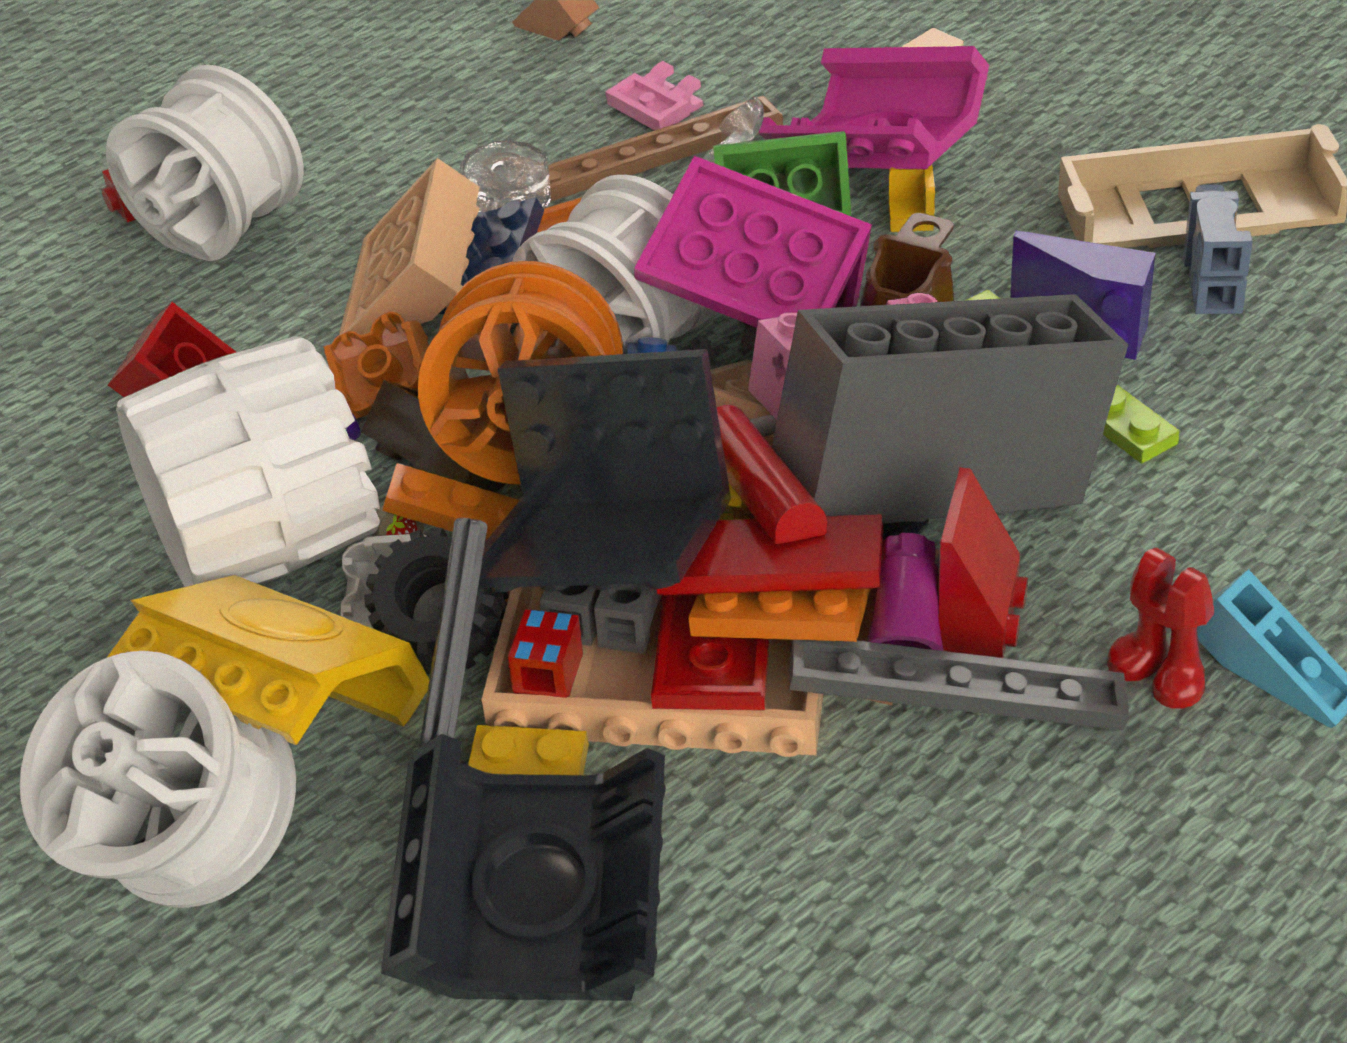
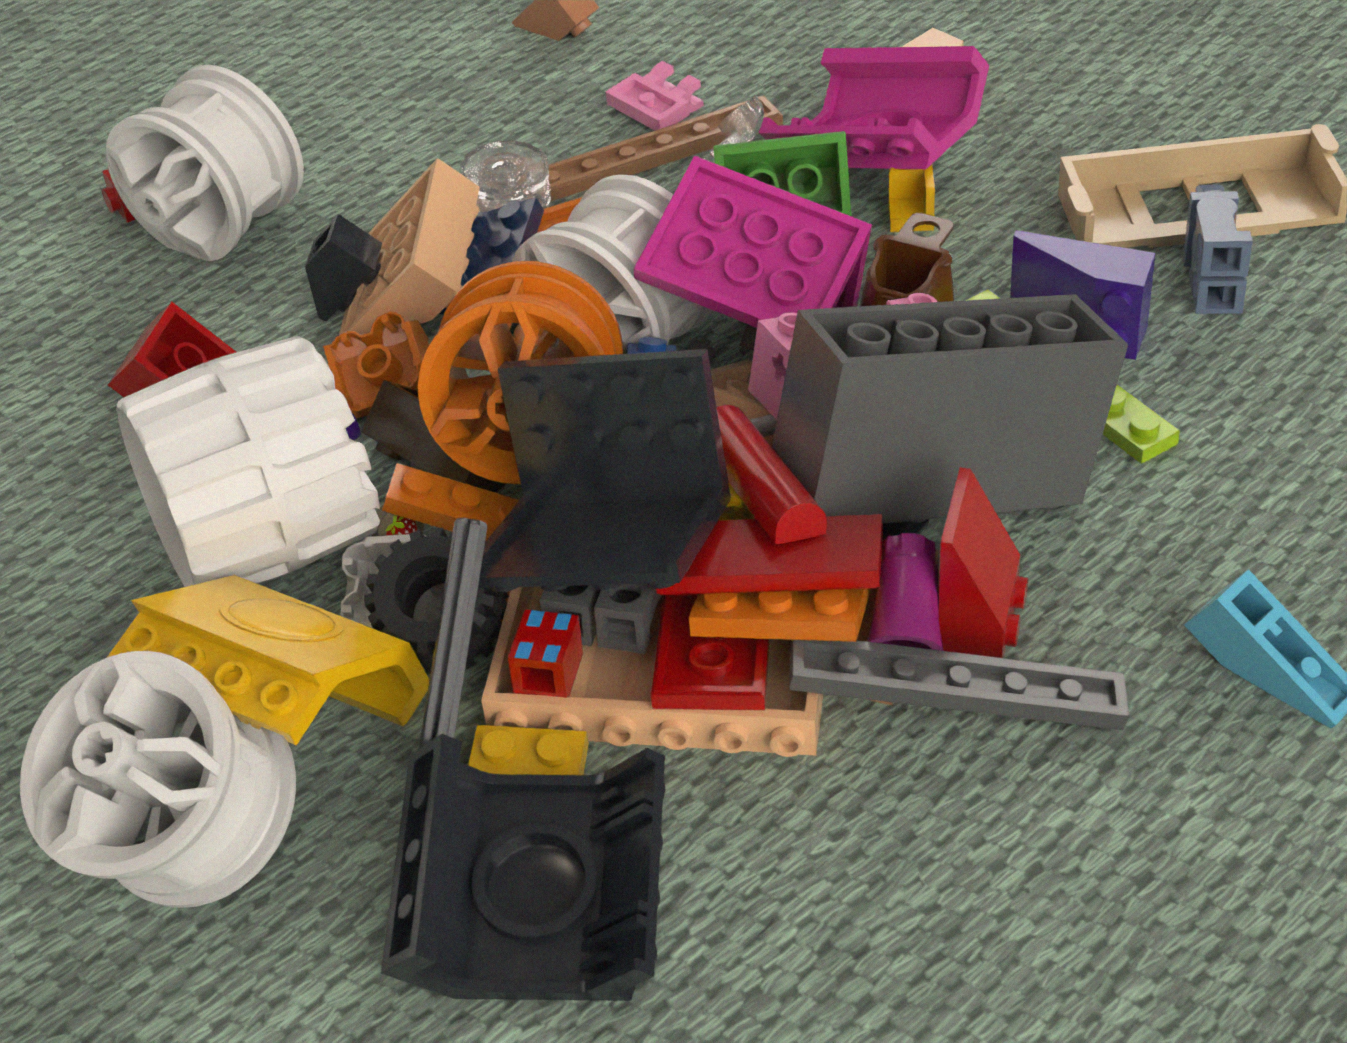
(339, 263): none -> black slope
(1163, 606): red piece -> none

